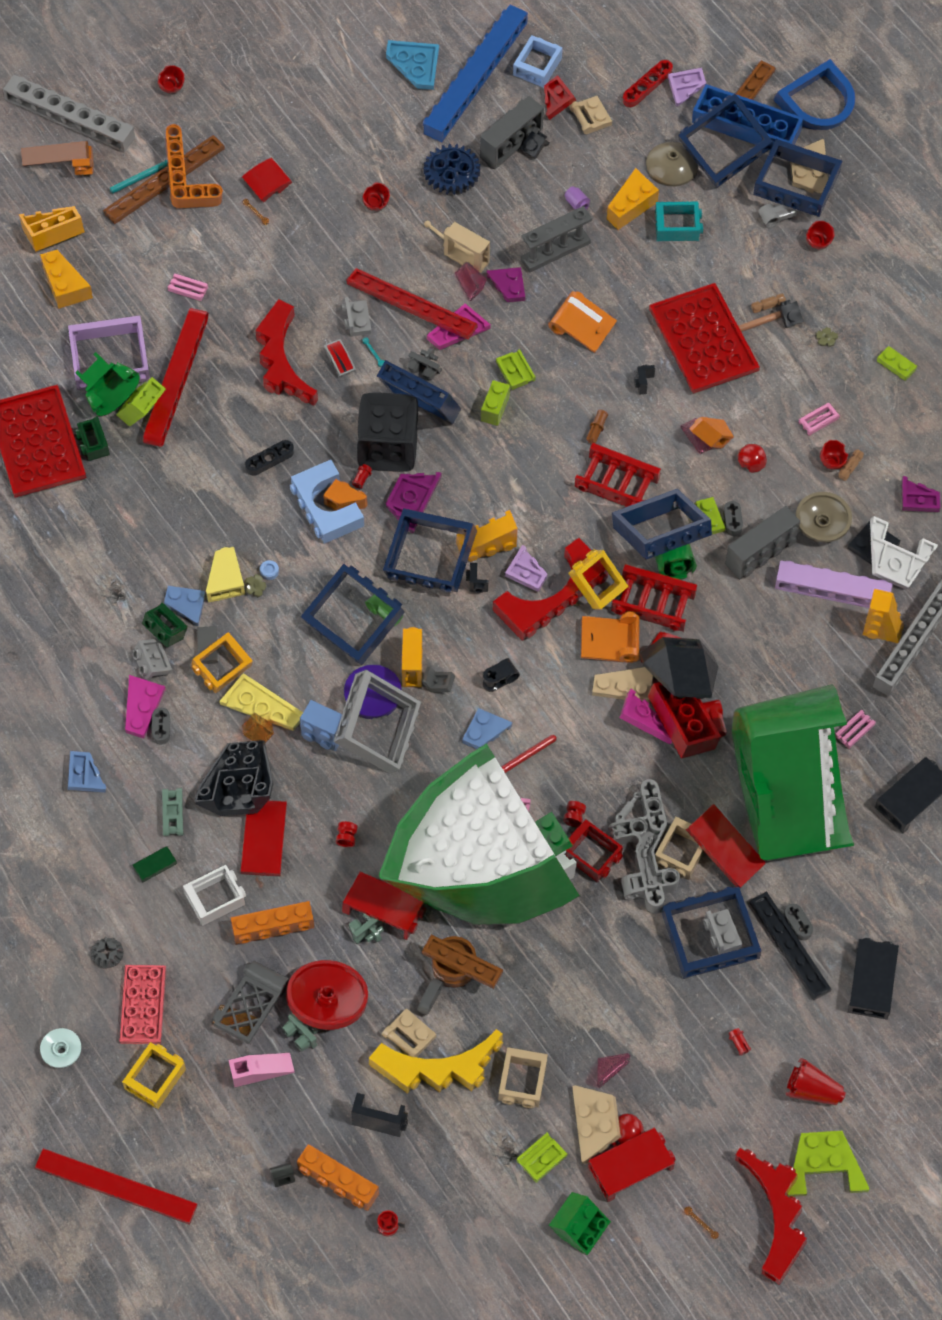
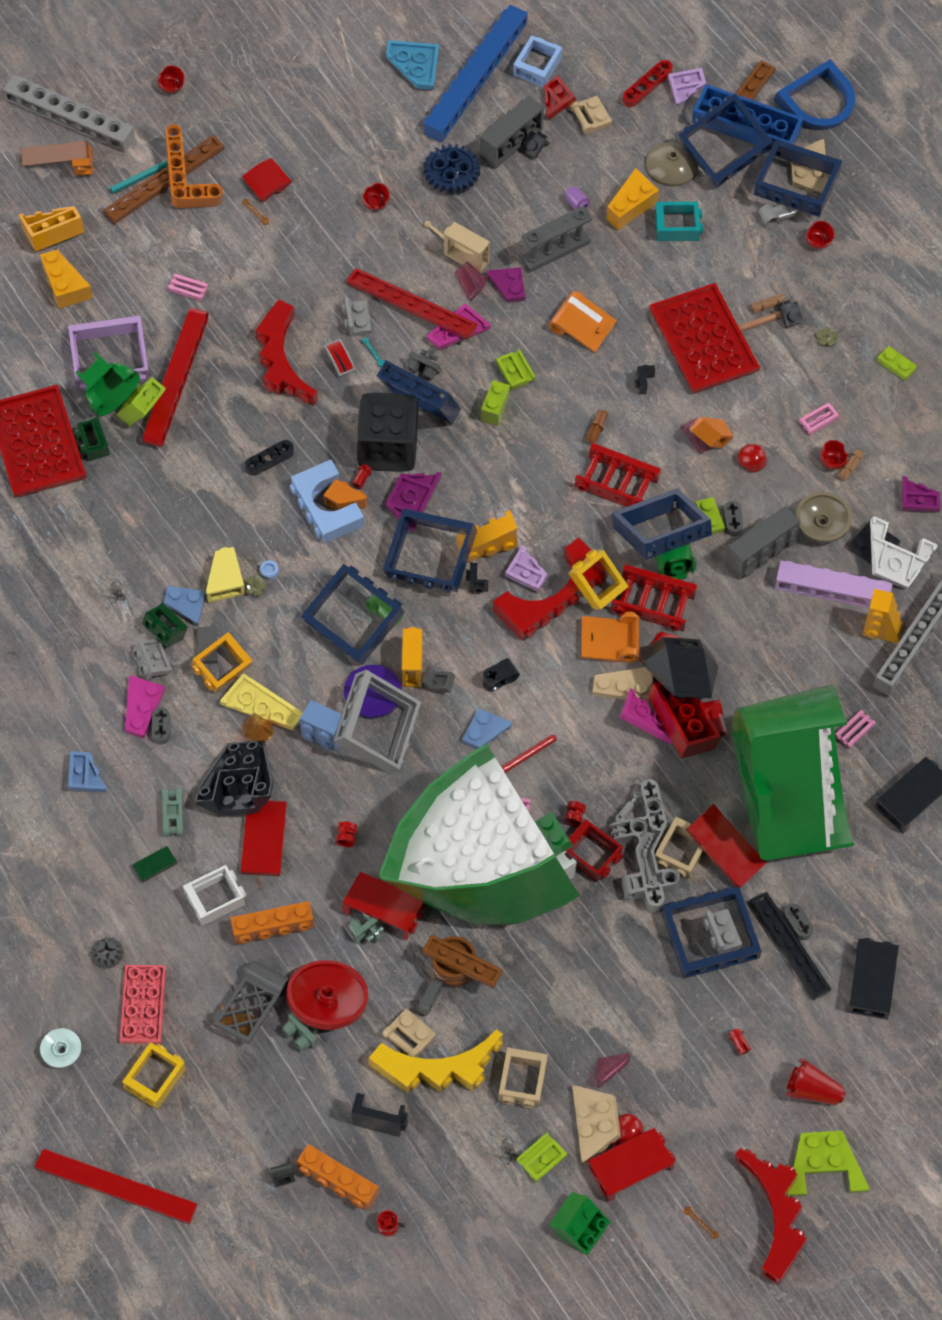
(260, 1067): bright pink slope -> none

